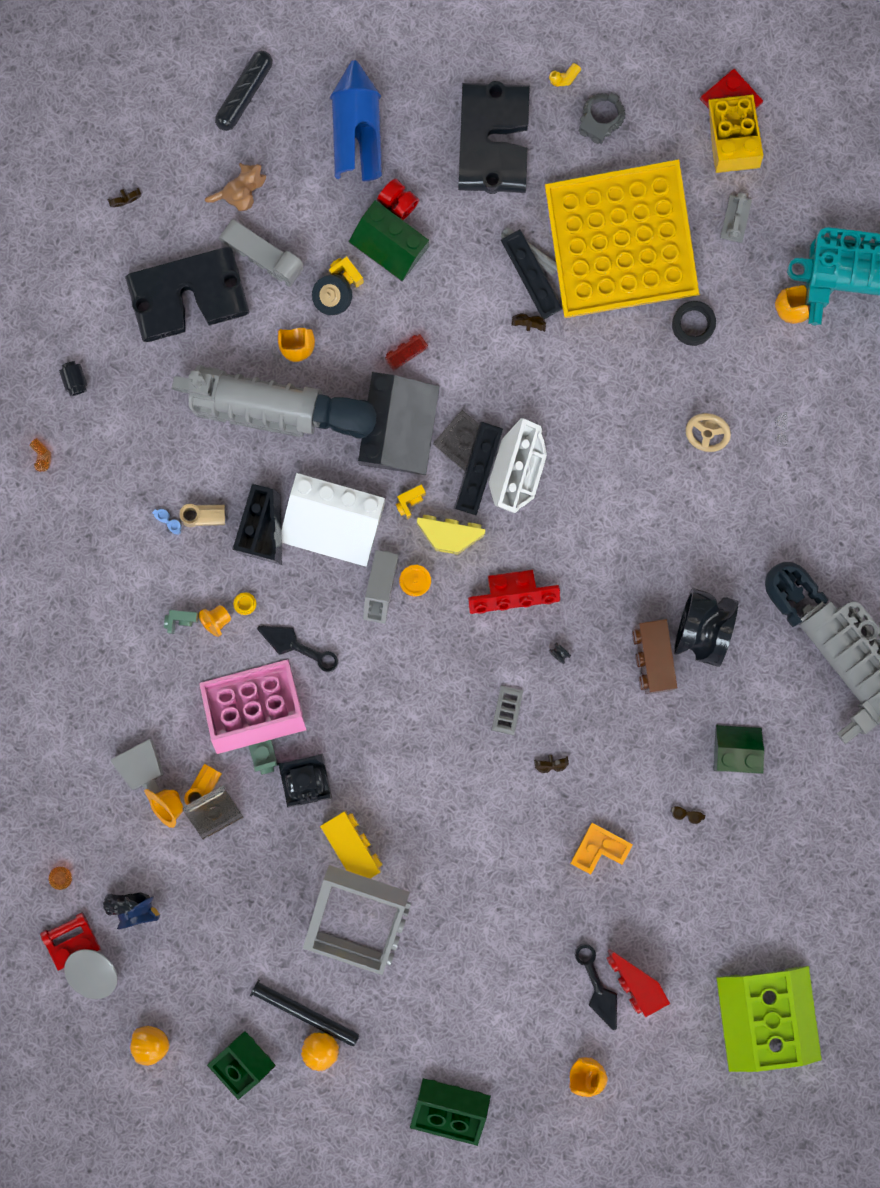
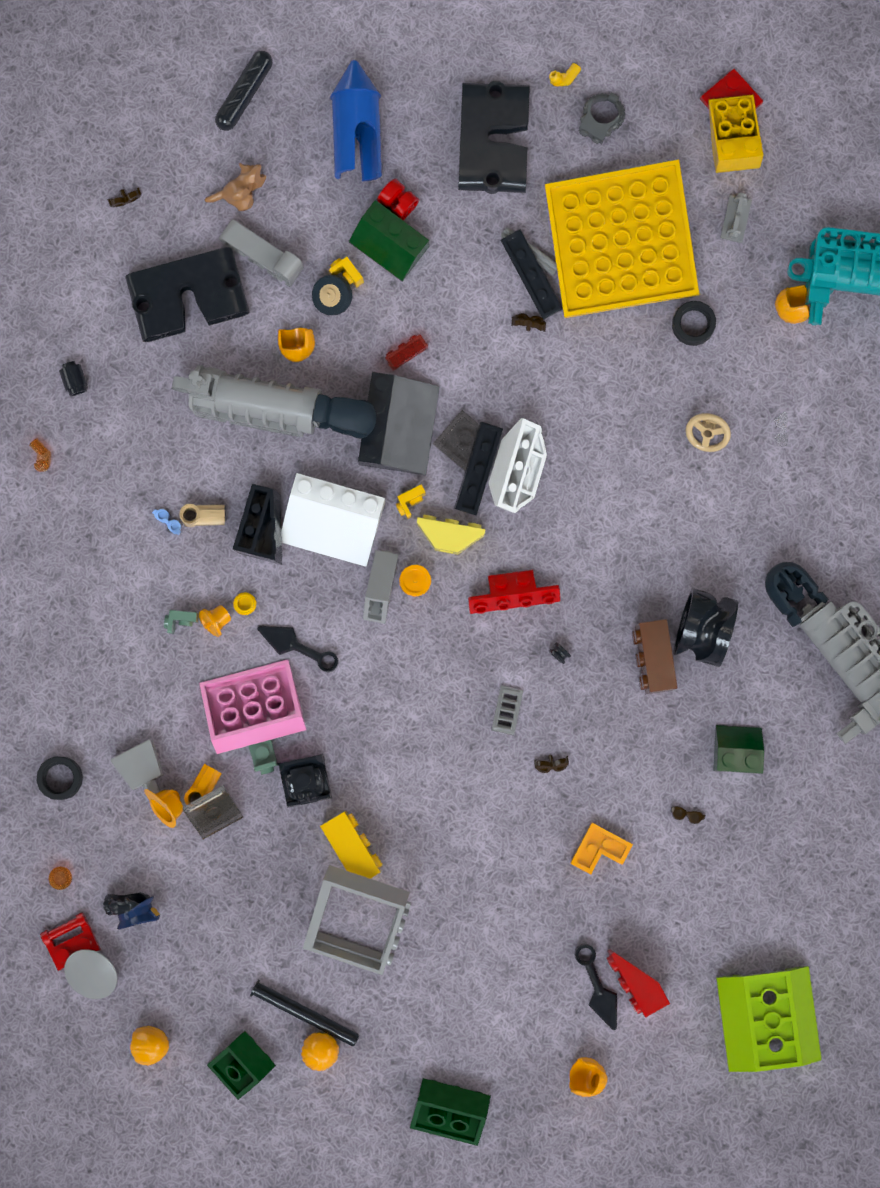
(42, 773): none -> black tyre

